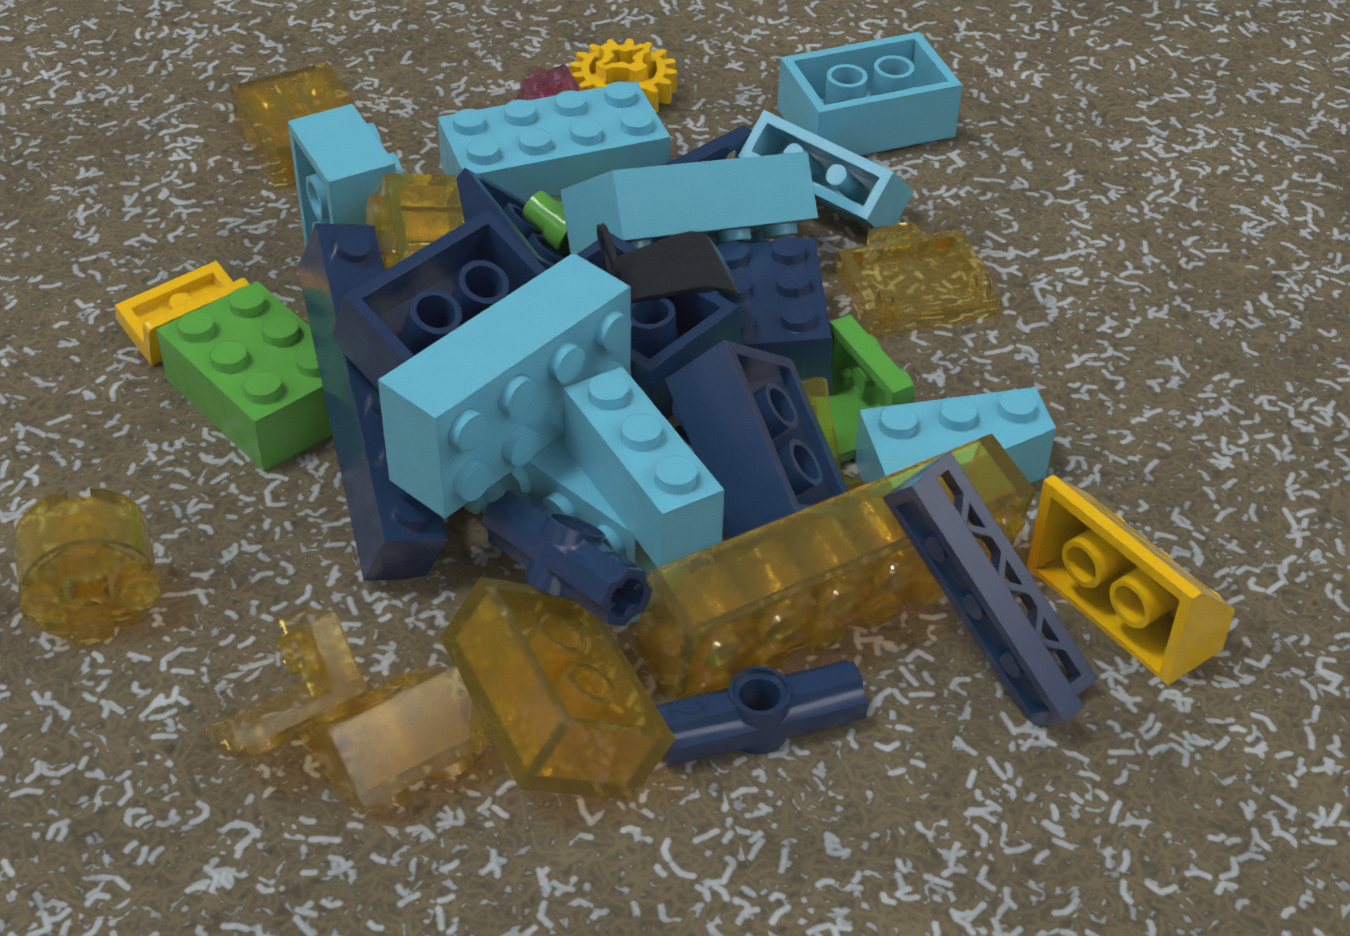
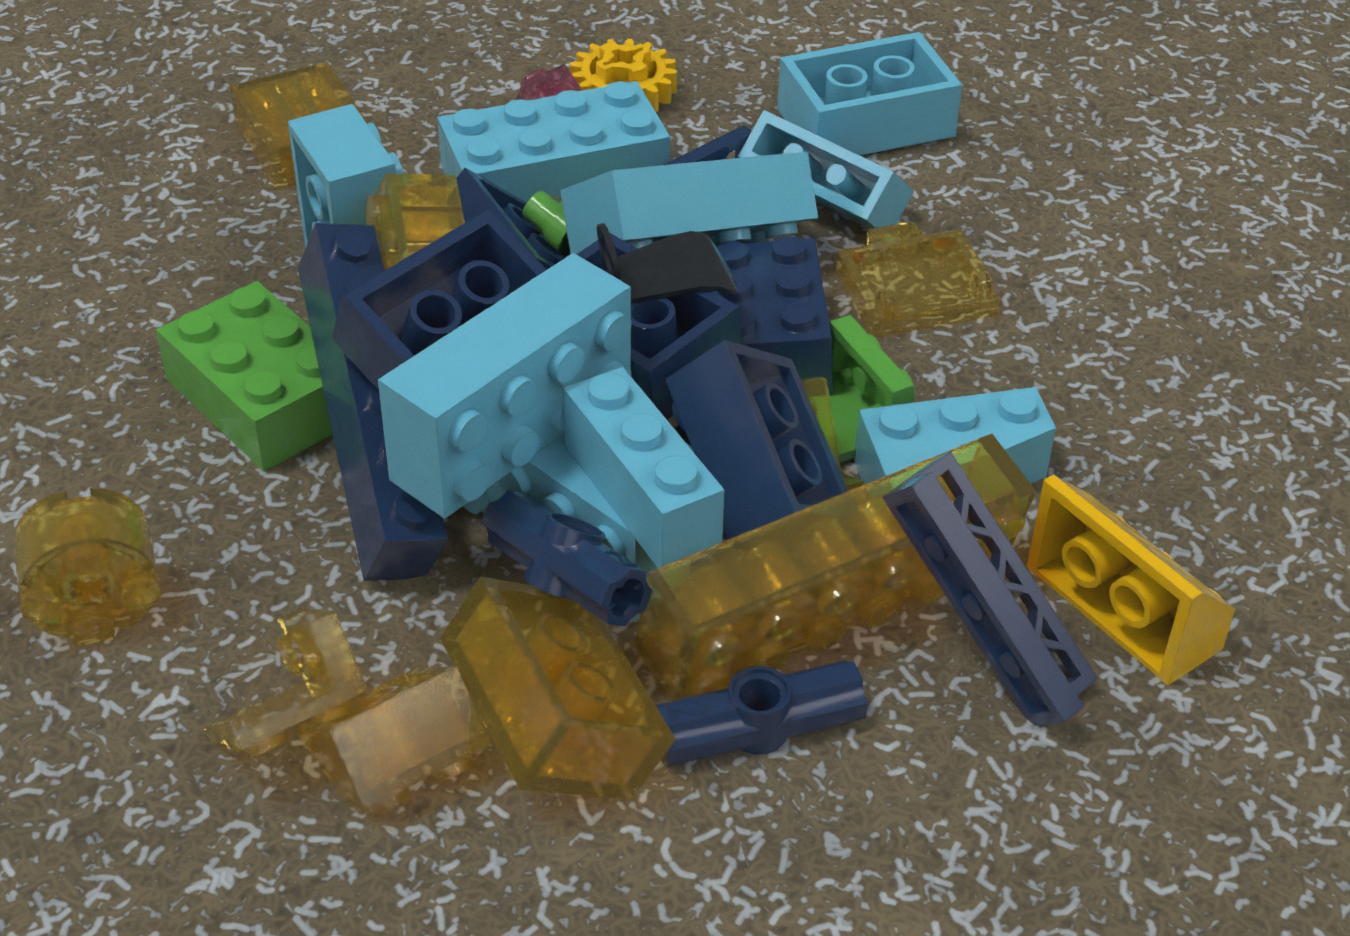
(170, 301): yellow bracket -> none

